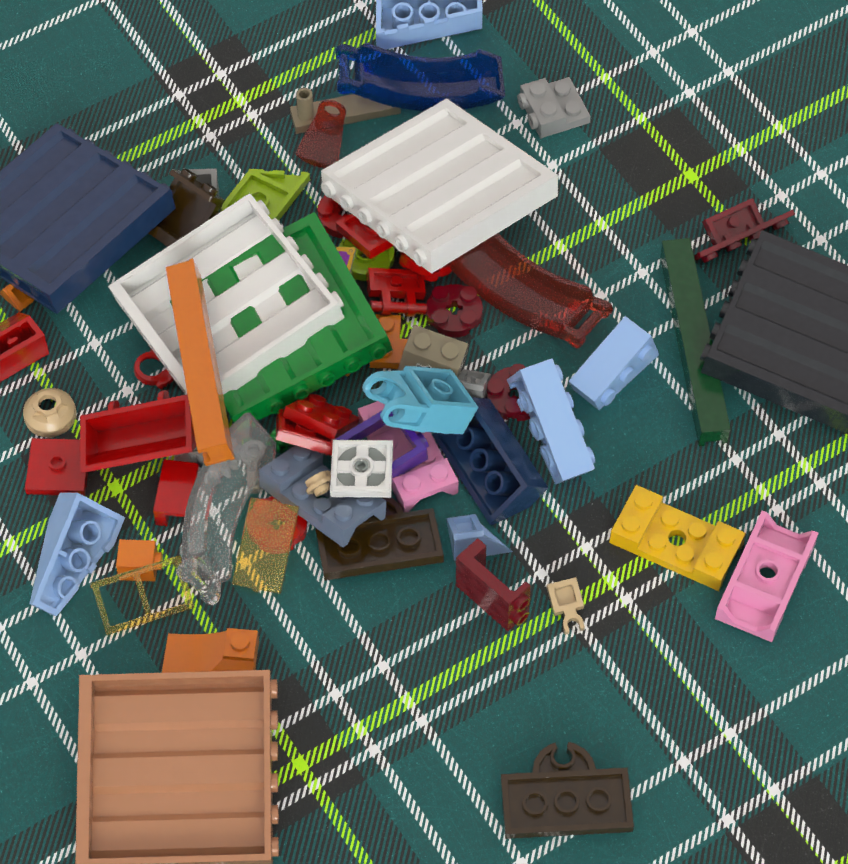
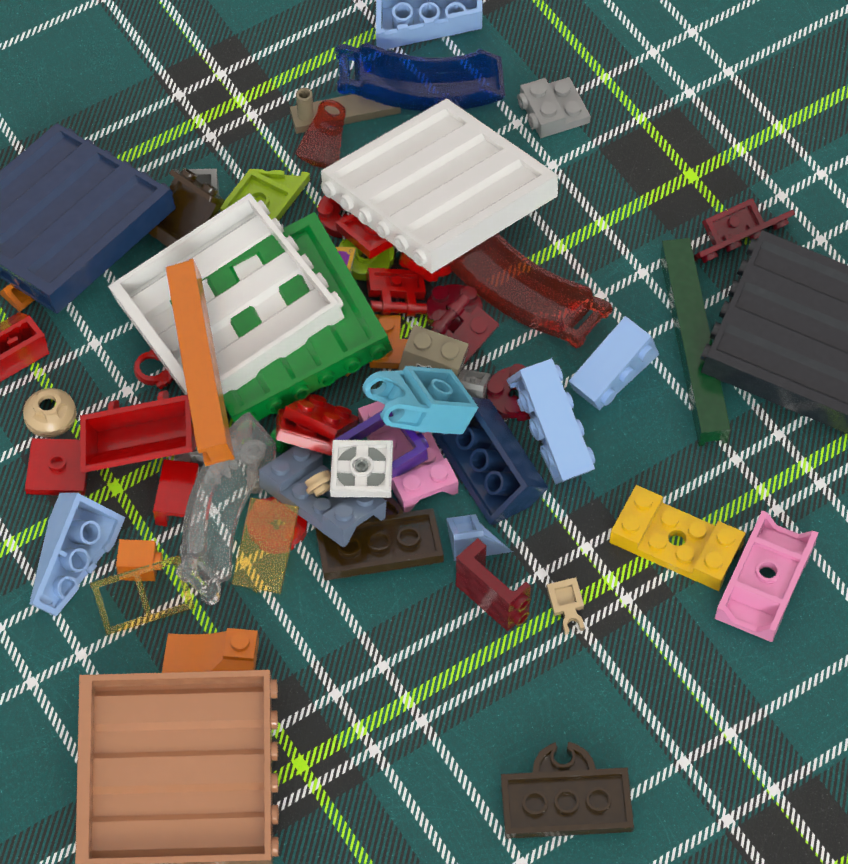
(475, 327): none -> dark red plate

